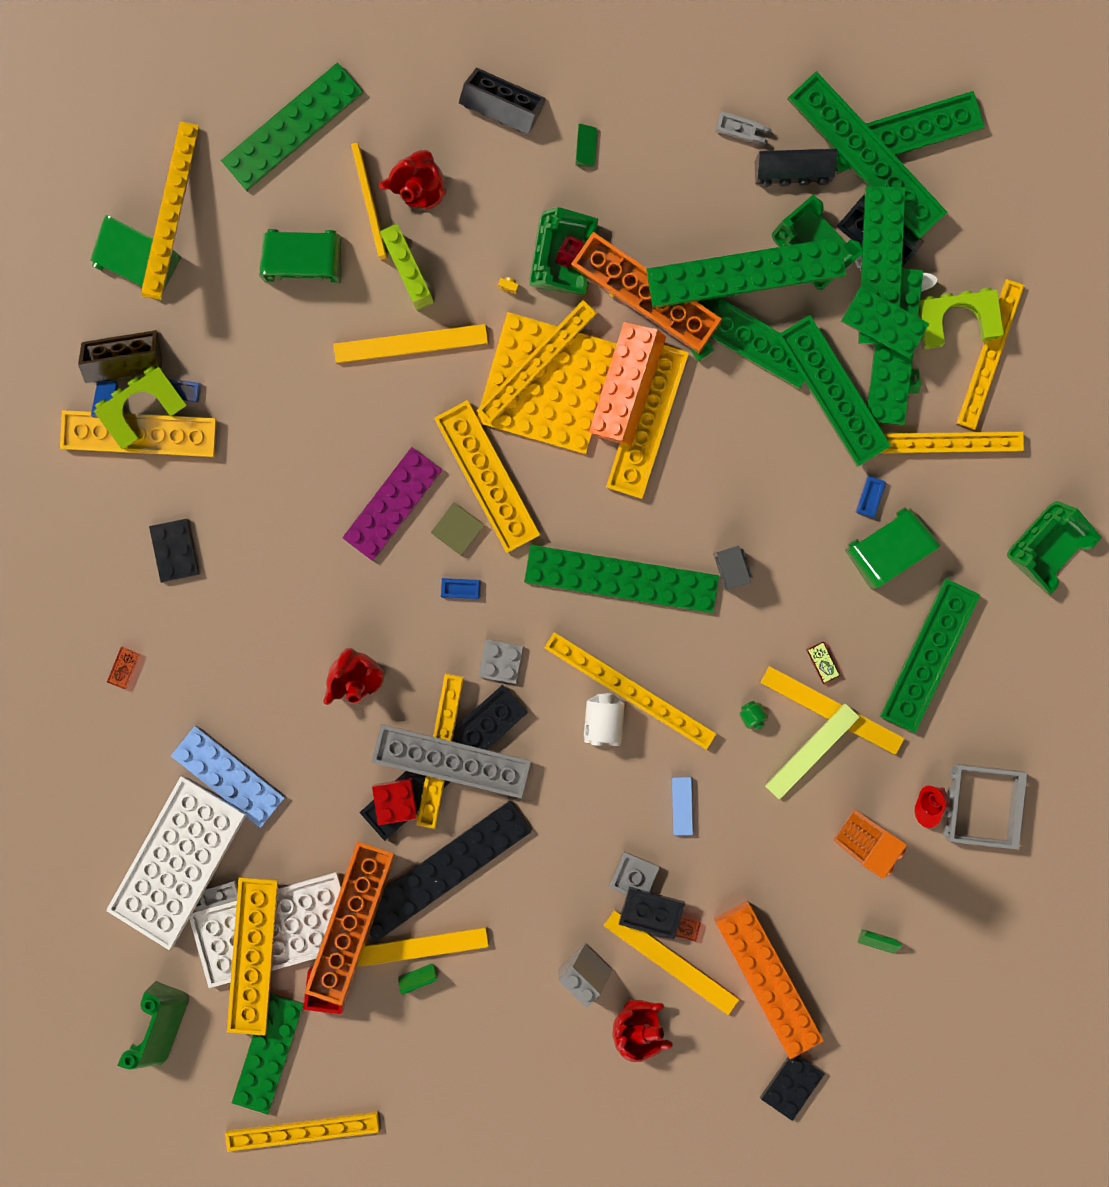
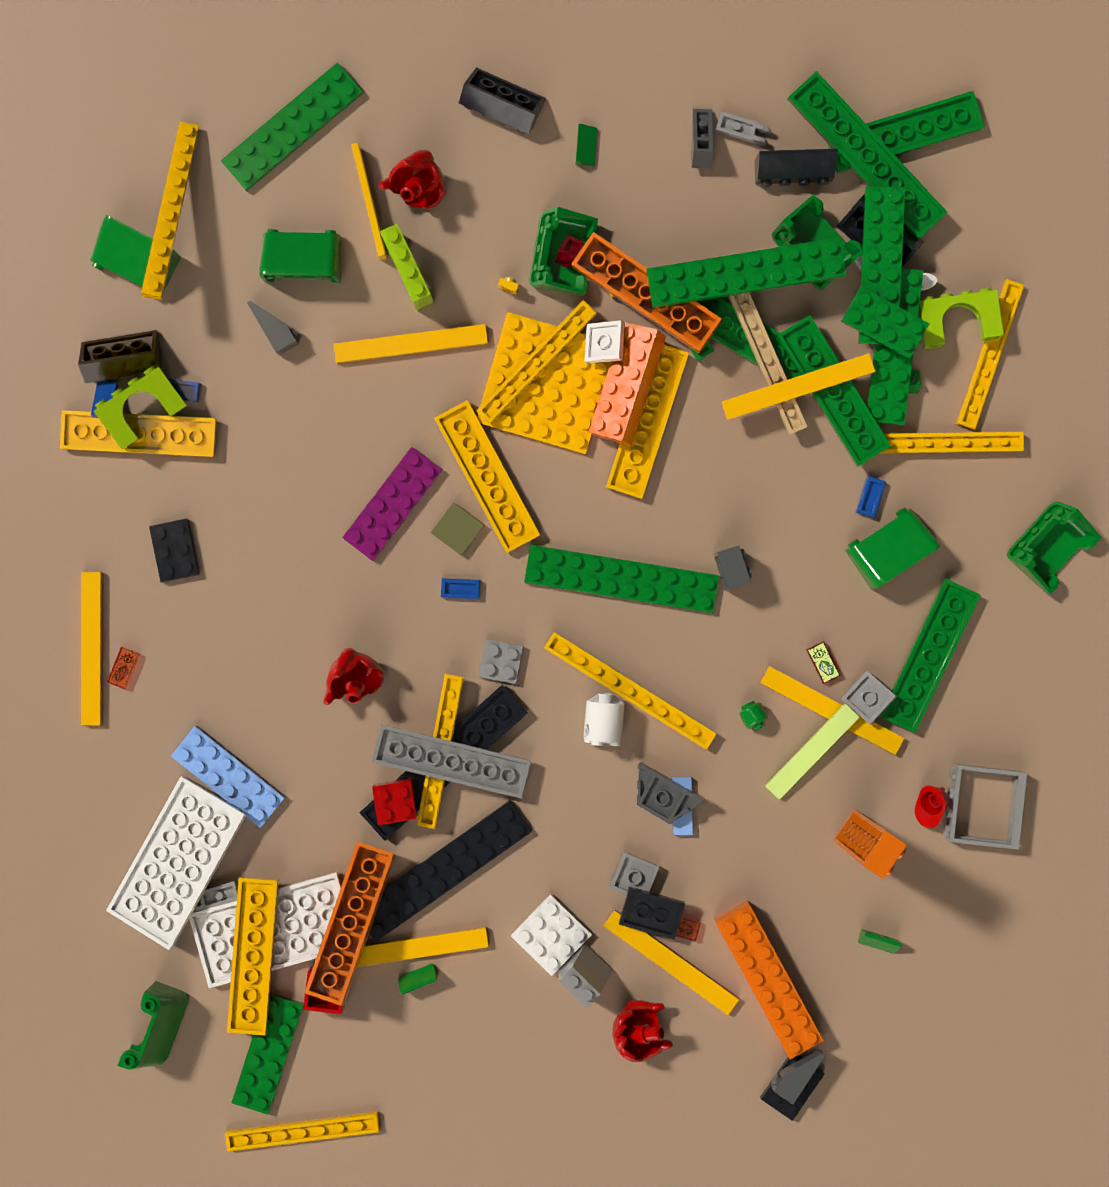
(91, 648): none -> yellow tile
(277, 332): none -> dark grey slope
(551, 934): none -> white plate
(604, 342): none -> white plate
(664, 796): none -> dark grey wing
(702, 138): none -> dark grey slope
(766, 358): none -> tan plate
(794, 1077): none -> dark grey slope
(798, 386): none -> yellow tile
(868, 697): none -> light grey plate

